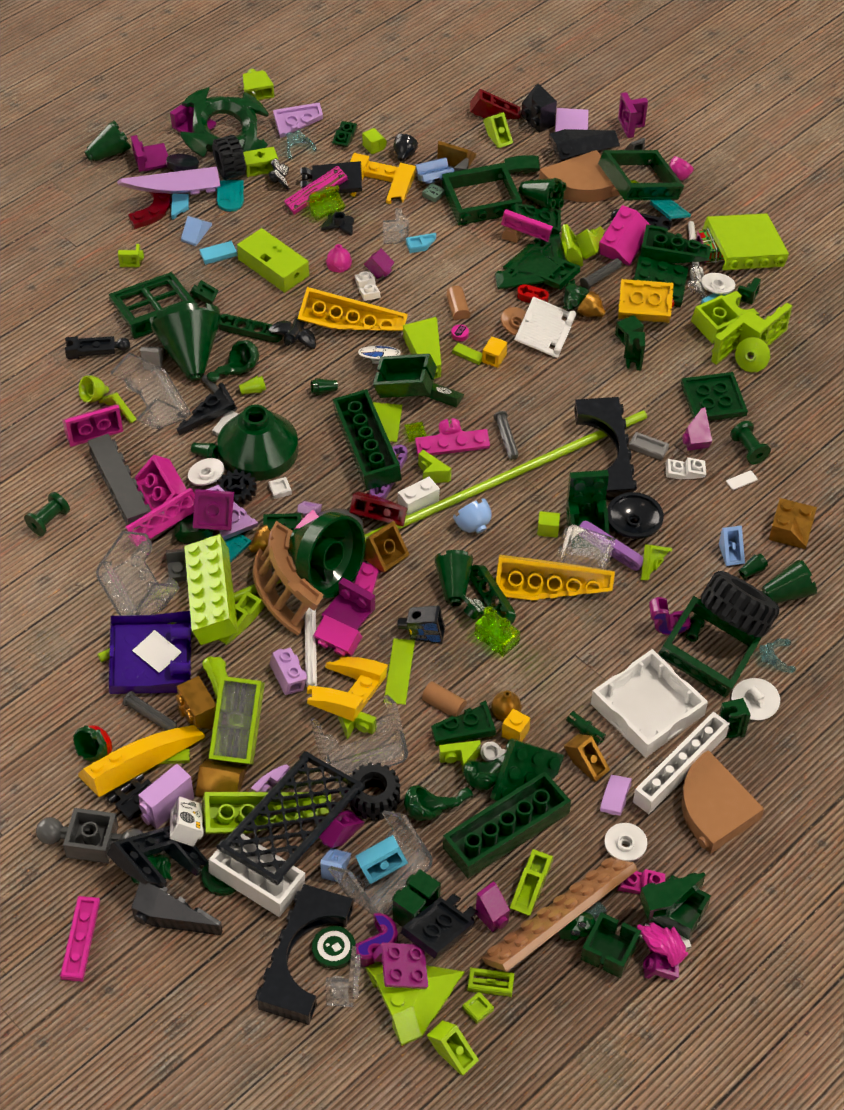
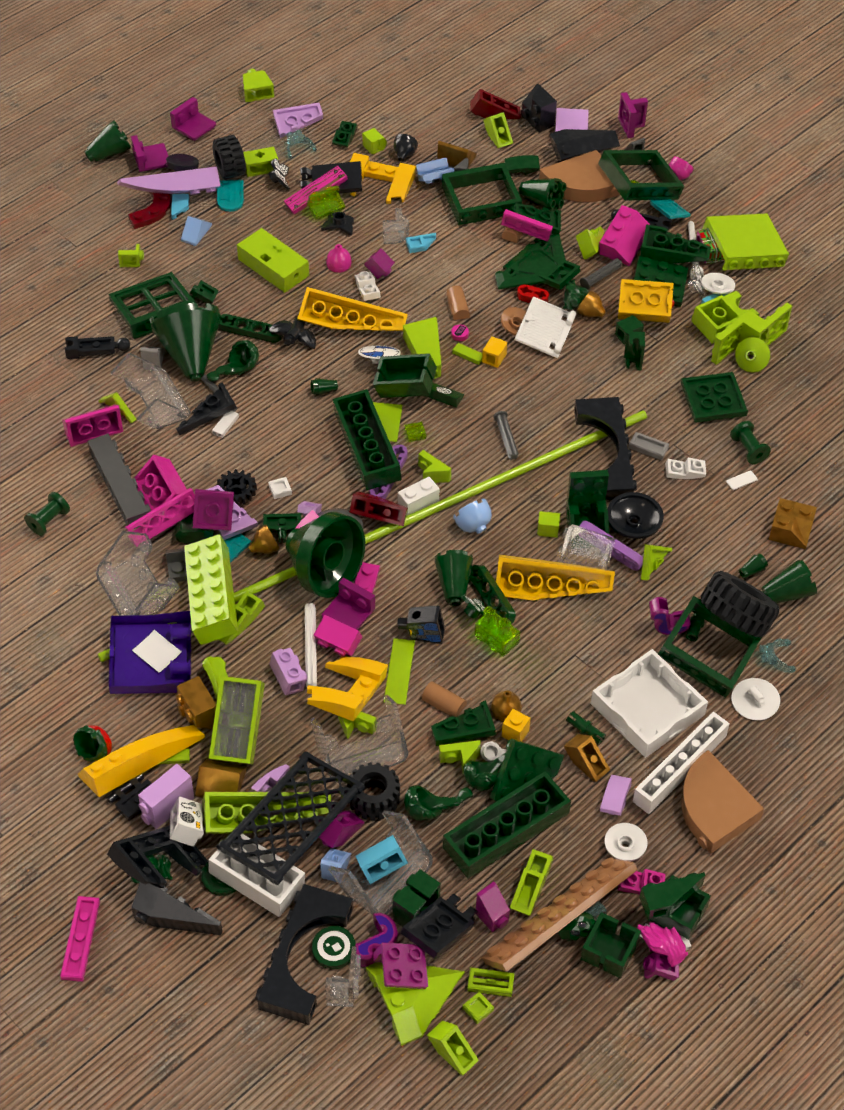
(87, 836): dark grey brick -> none
(92, 389): lime helmet -> none
(148, 711): dark grey axle -> none
(205, 450): dark green cone -> none
(206, 472): white dish -> none
(218, 252): medium azure tile -> none
(242, 109): dark green piece -> none
(254, 385): lime cone -> none
(258, 443): dark green cone -> none
(277, 556): medium nougat fence -> none
(385, 547): pearl gold slope -> none
(433, 192): sand green tile -> none
(452, 440): dark pink plate -> none
(570, 246): lime tile -> none
(698, 432): slope -> none
(732, 545): light blue slope -> none
(737, 715): dark green hinge -> none
(750, 292): dark green bracket -> none

